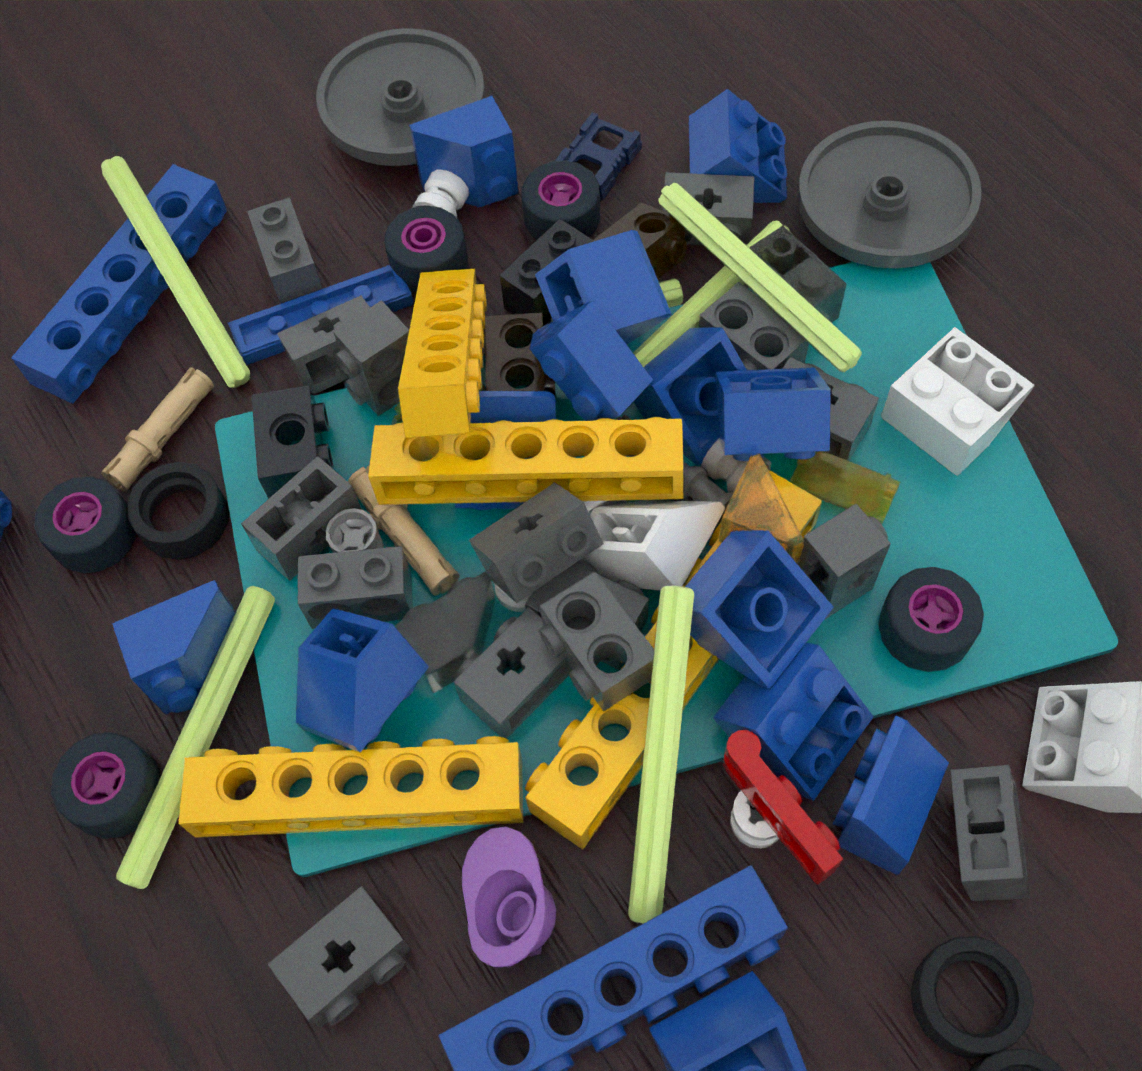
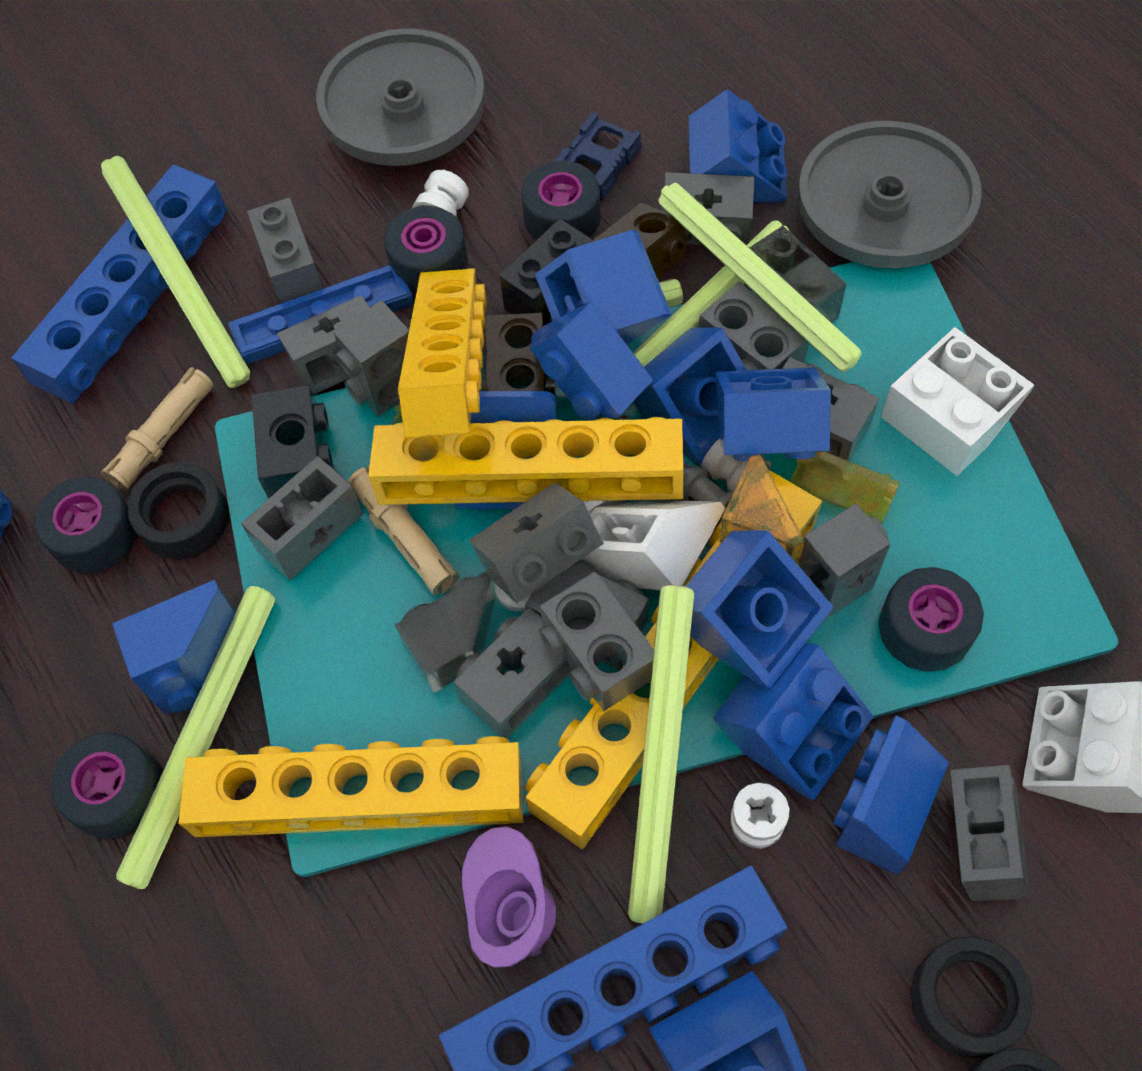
(310, 964): dark grey brick -> none
(352, 530): light grey wheel -> none
(353, 677): blue slope -> none
(358, 582): dark grey brick -> none
(472, 145): blue slope -> none
(779, 805): red plate -> none

